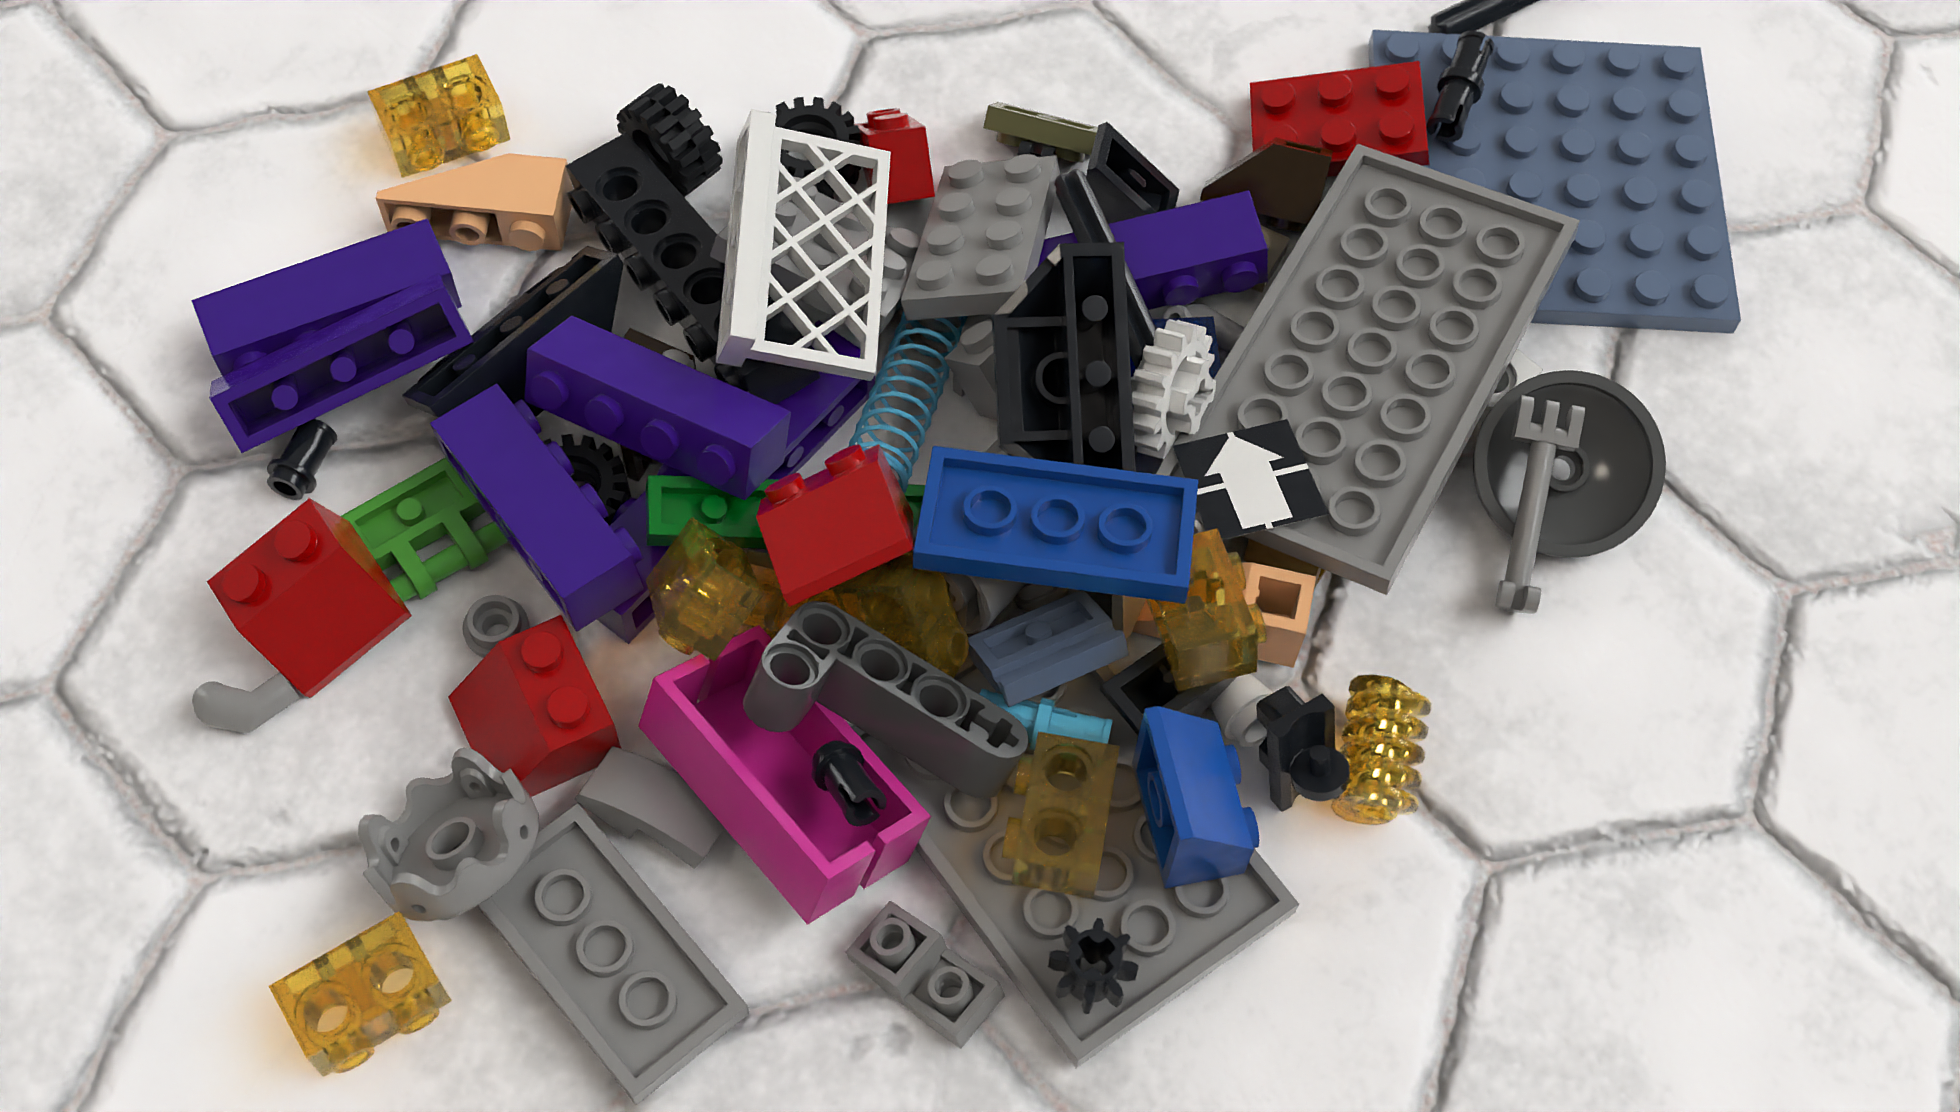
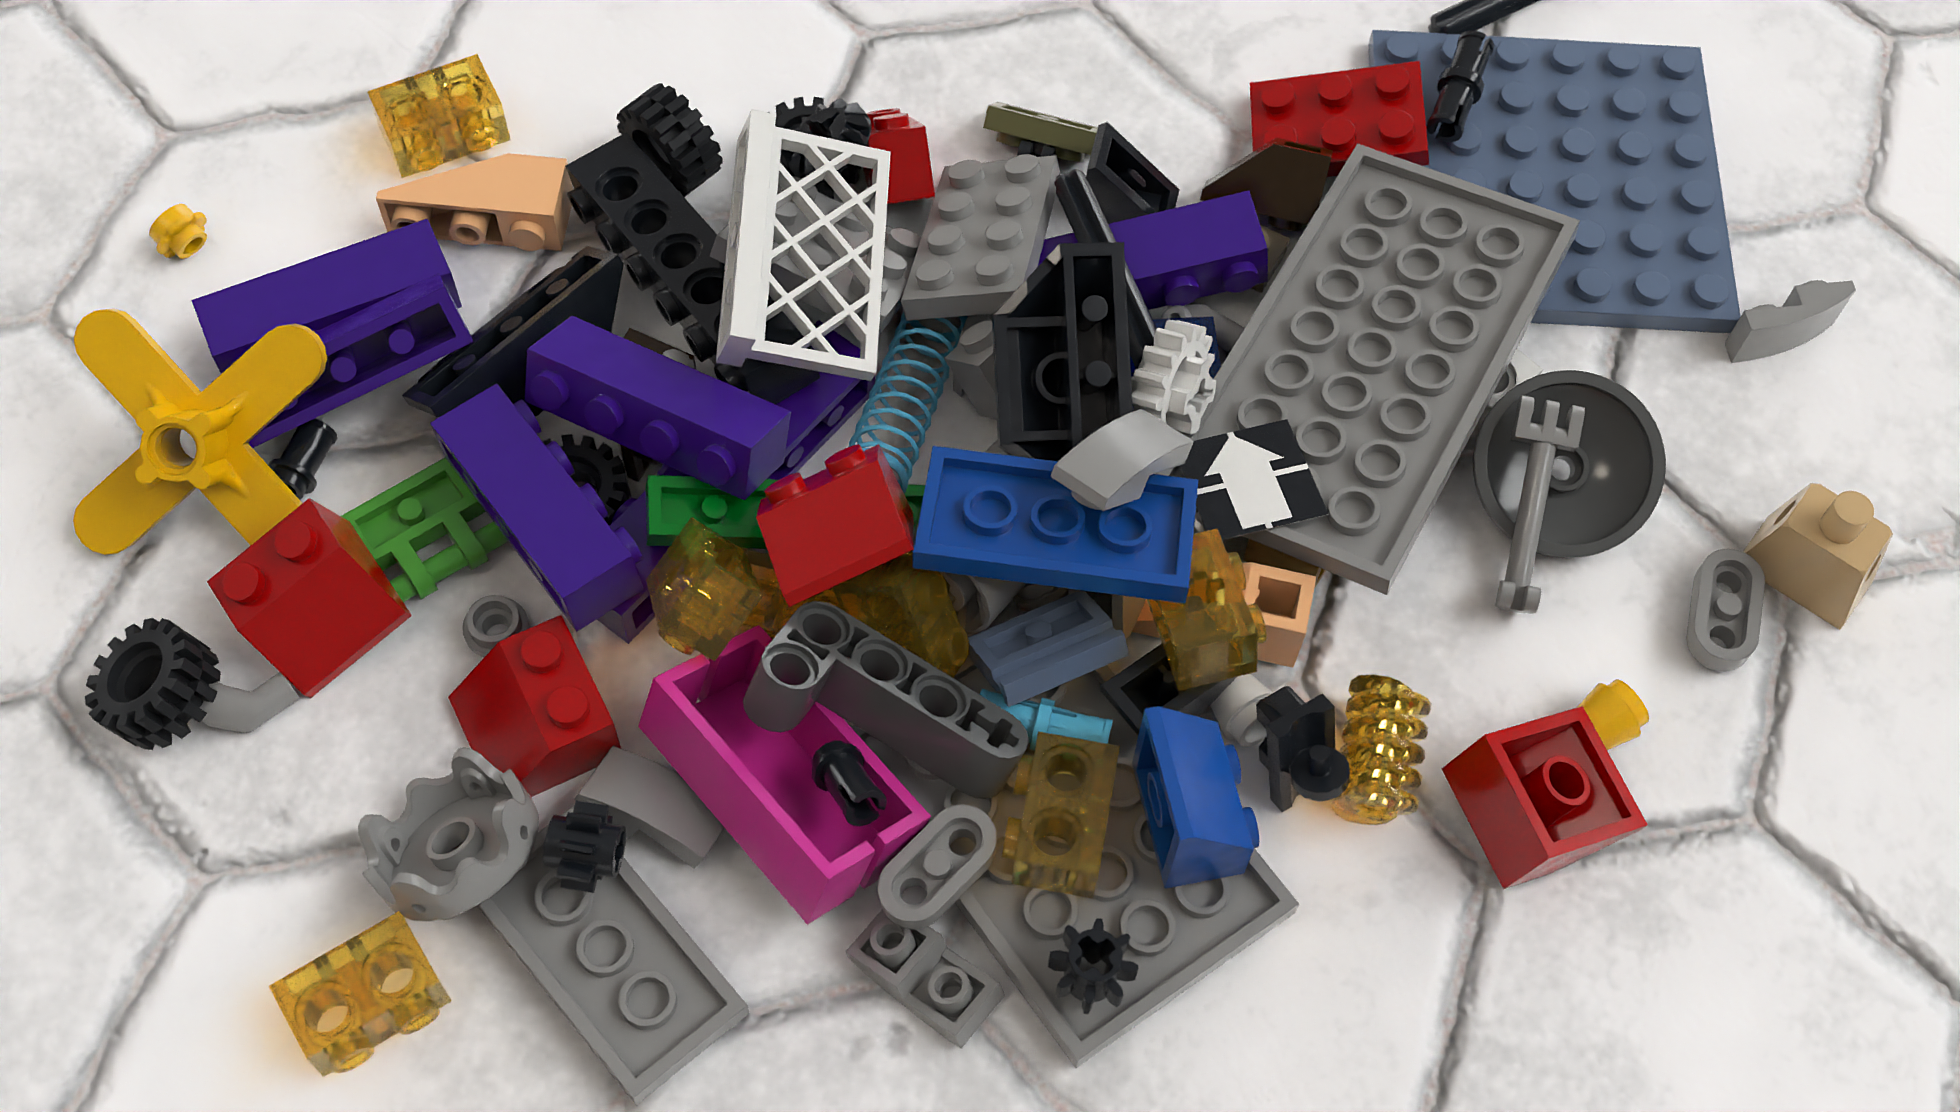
(124, 691): none -> black tyre
(179, 232): none -> yellow plate
(217, 418): none -> yellow piece
(584, 846): none -> black gear
(841, 121): none -> black gear
(933, 866): none -> light grey plate
(1118, 459): none -> light grey slope
(1542, 795): none -> red slope
(1615, 712): none -> yellow cone
(1724, 615): none -> light grey plate
(1774, 329): none -> light grey slope
(1822, 550): none -> tan torso

